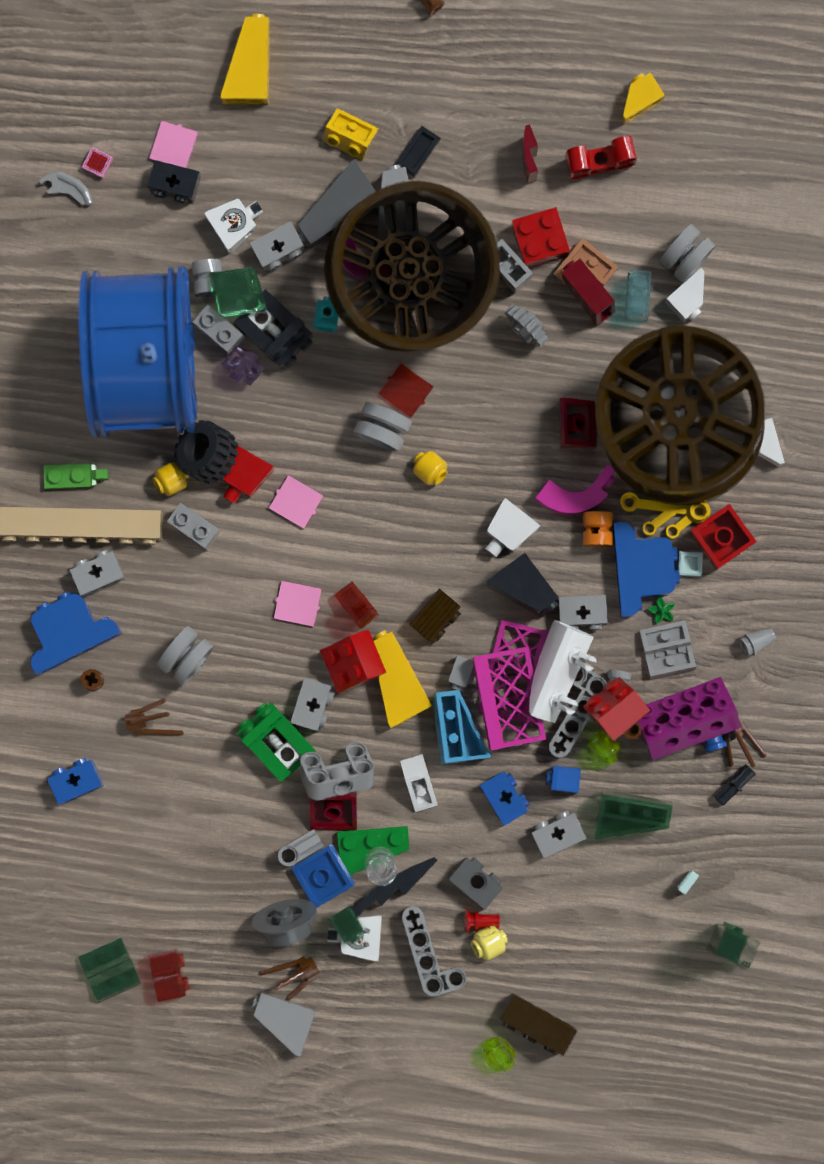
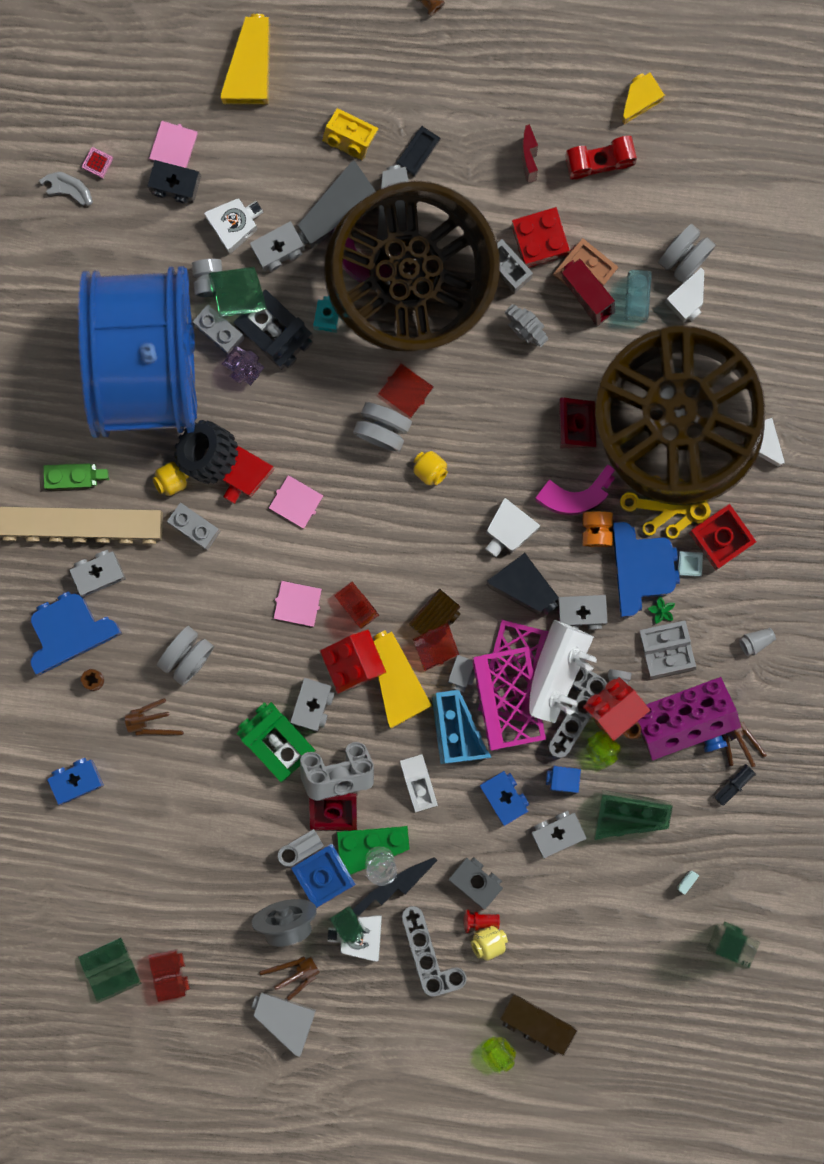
(436, 646): none -> clear red piece

